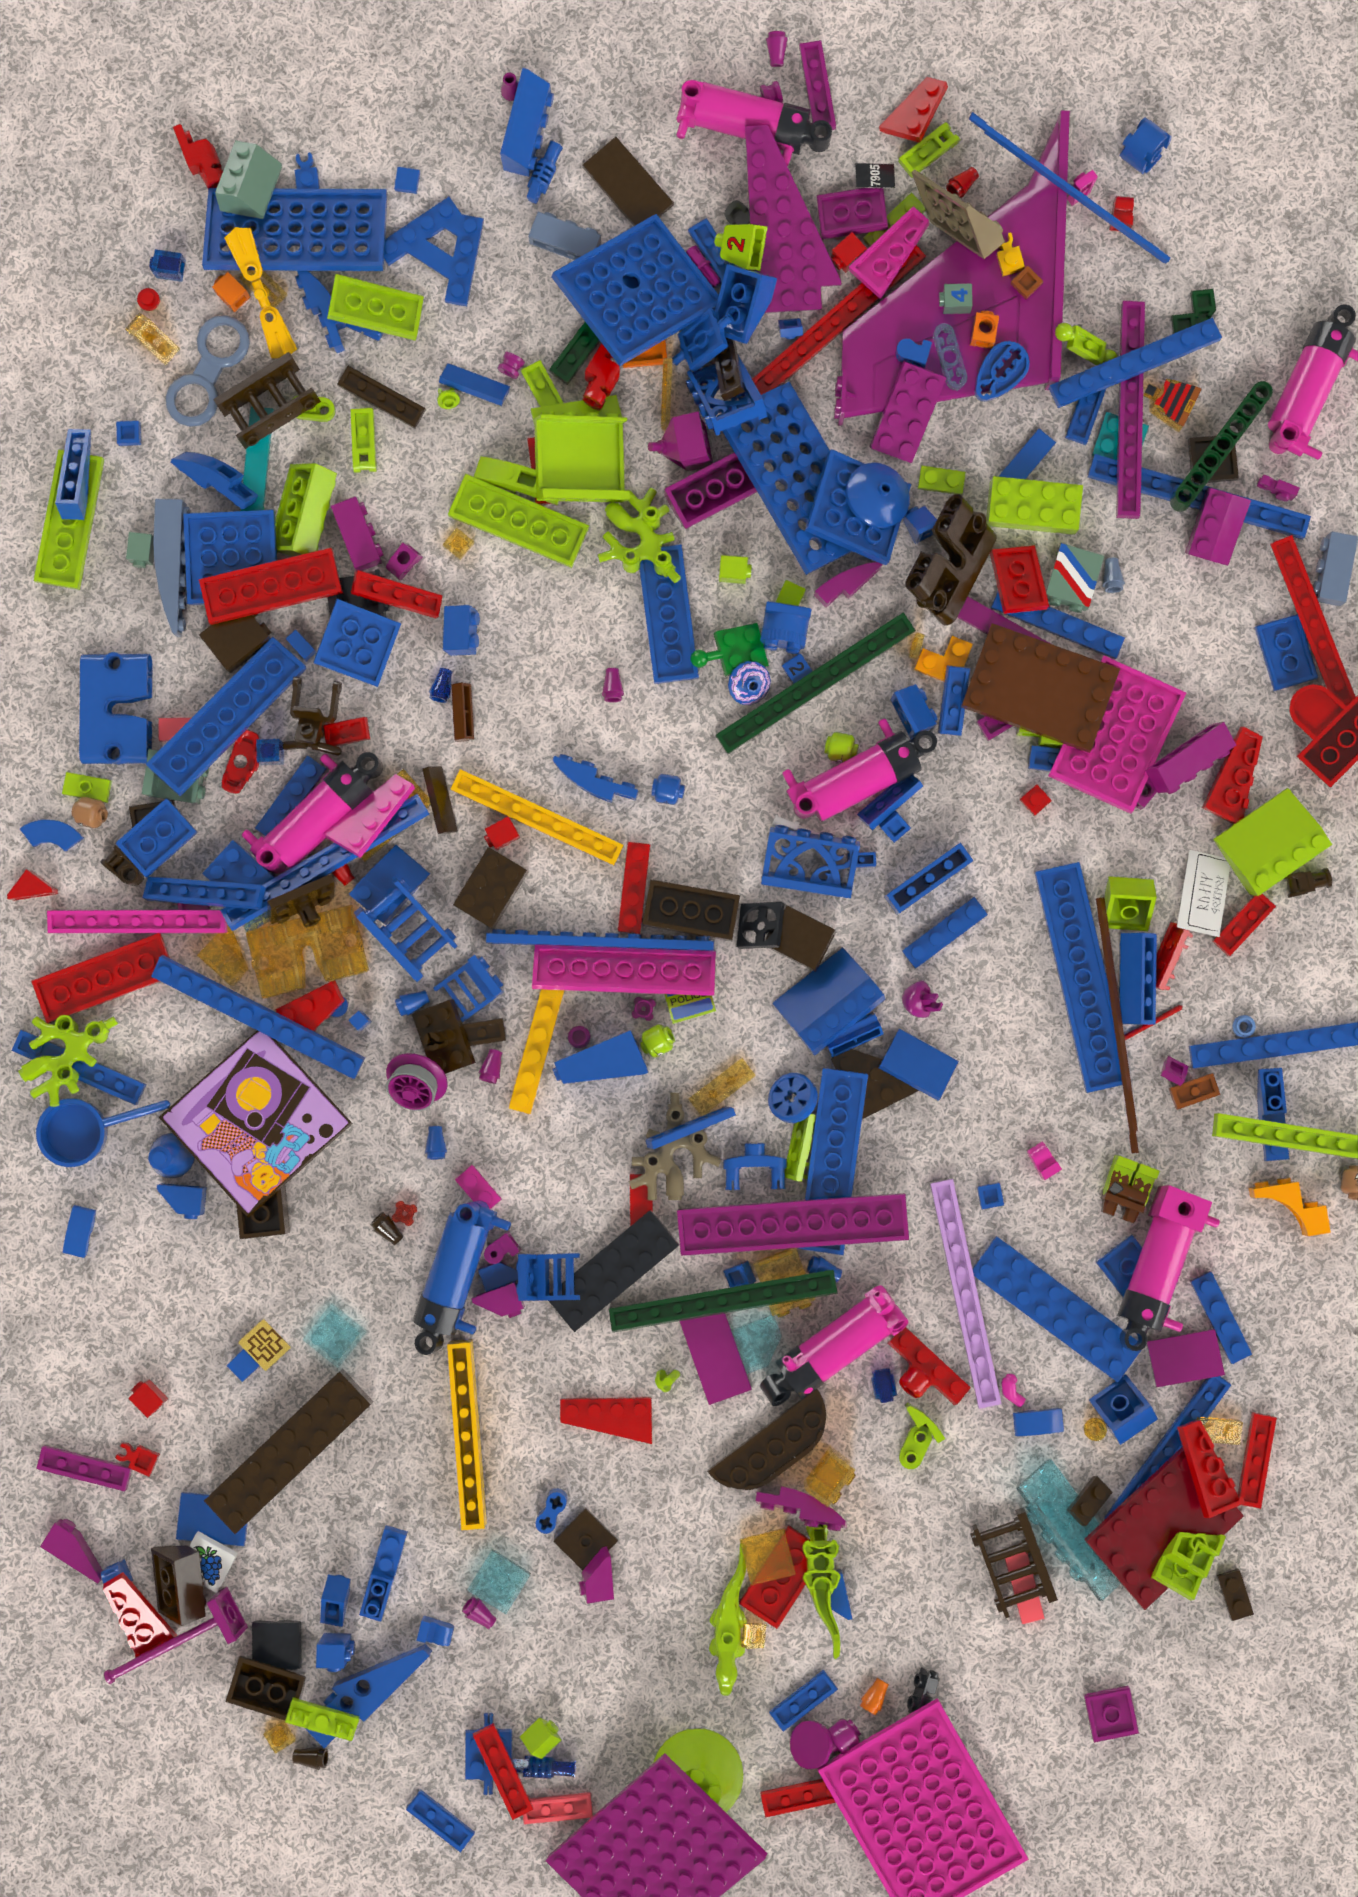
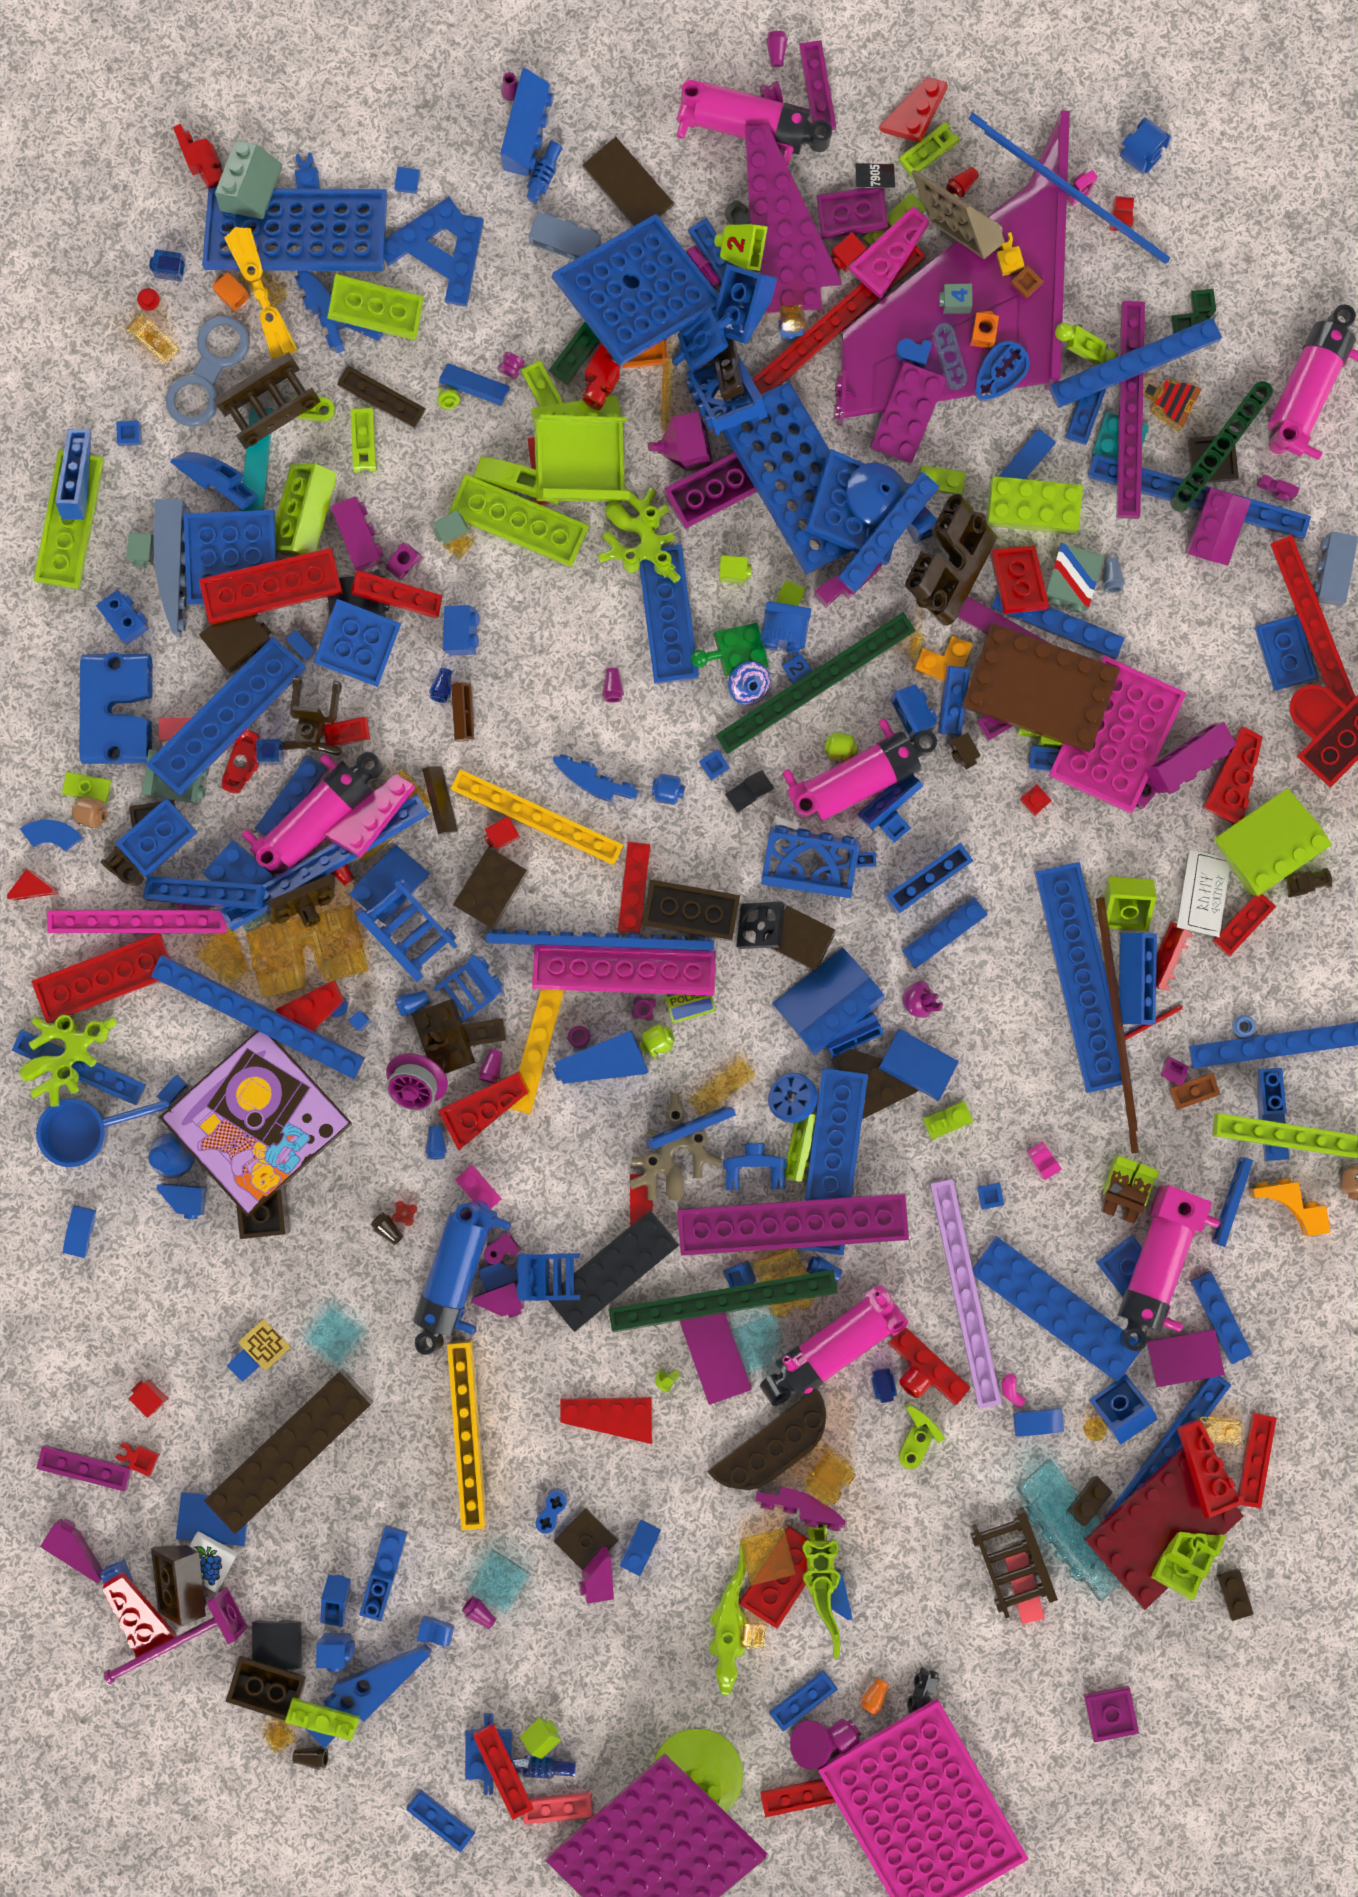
(122, 616): none -> blue brick
(172, 1089): none -> blue piece
(451, 528): none -> sand green brick
(478, 1110): none -> red wing
(640, 1548): none -> blue slope
(714, 765): none -> blue plate
(749, 791): none -> black slope
(792, 318): none -> clear yellow plate
(888, 532): none -> blue plate
(947, 1120): none -> lime plate
(964, 751): none -> dark brown brick
(1232, 1201): none -> blue tile

